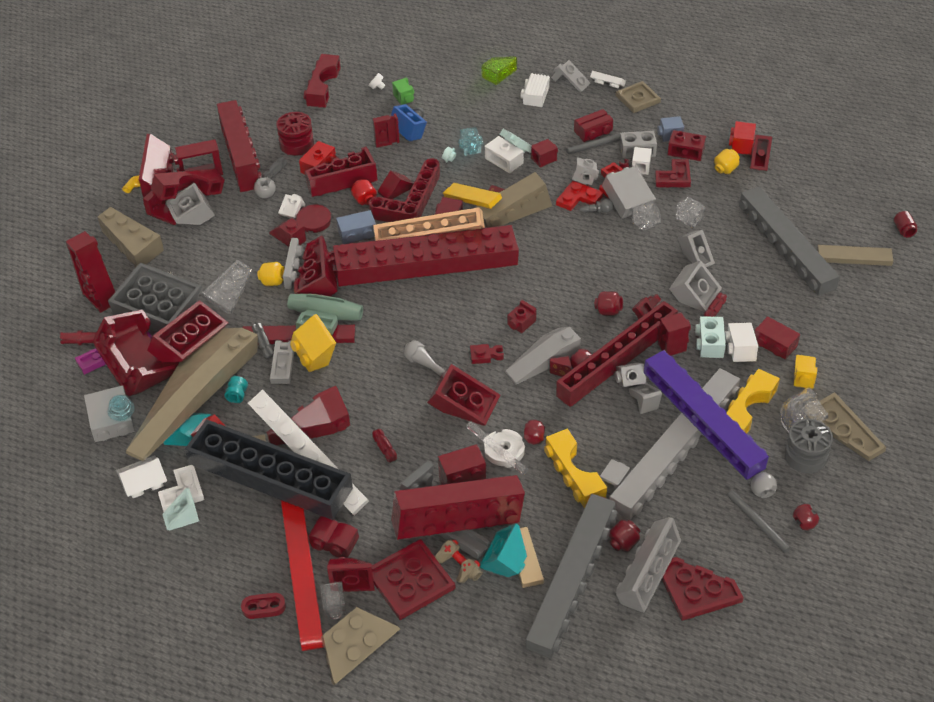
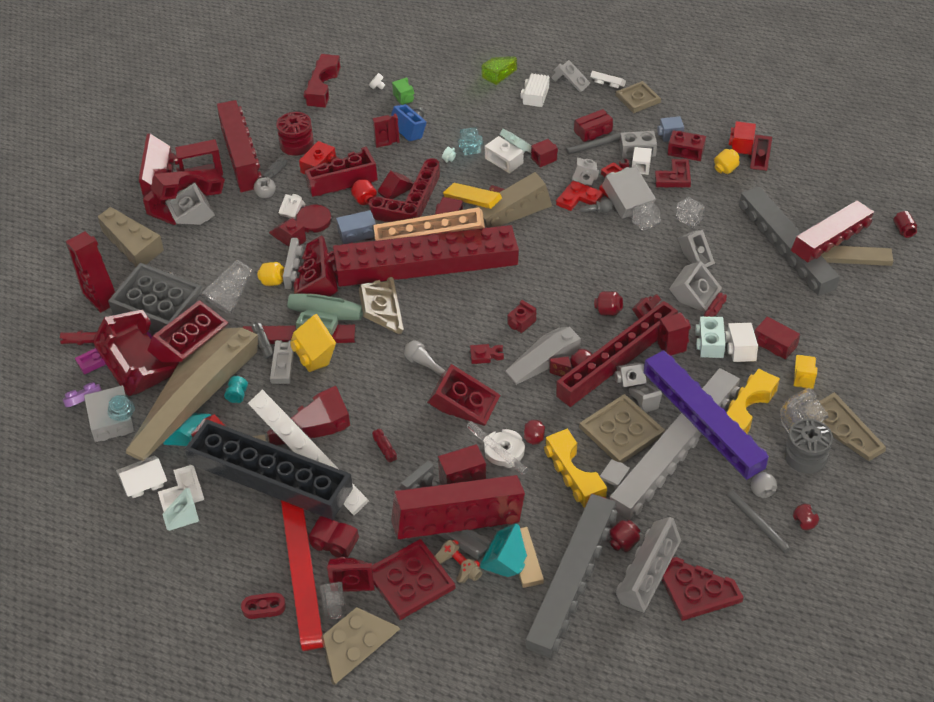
(73, 397): none -> medium lavender plate
(132, 183): yellow arm -> none
(381, 304): none -> dark tan wing
(621, 429): none -> dark tan plate
(832, 231): none -> brick

